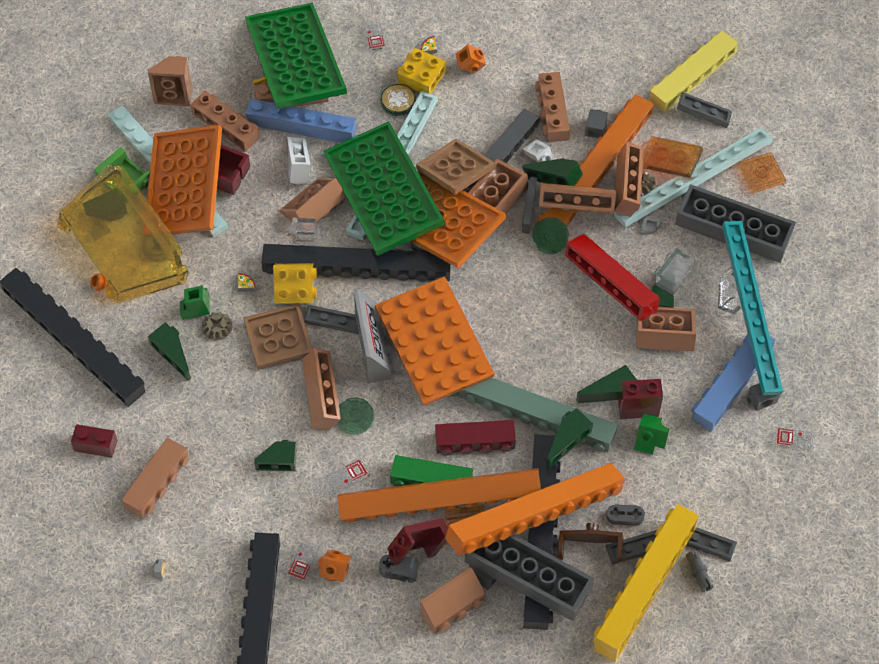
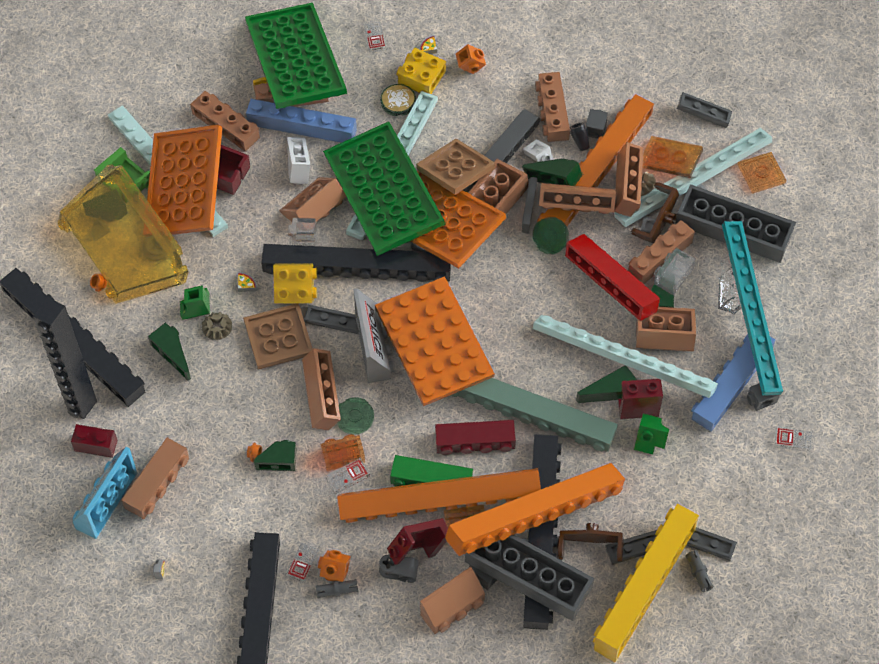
(65, 358): none -> black brick
(106, 494): none -> medium azure slope
(171, 81): nougat slope -> none
(253, 451): none -> orange plate
(336, 588): none -> dark grey pin
(342, 451): none -> clear orange brick
(572, 431): dark green slope -> none
(580, 136): none -> black cone
(625, 356): none -> light aqua plate
(625, 514): dark grey beam -> none
(652, 256): none -> nougat brick
(664, 216): none -> reddish brown piece
(693, 71): light yellow brick -> none

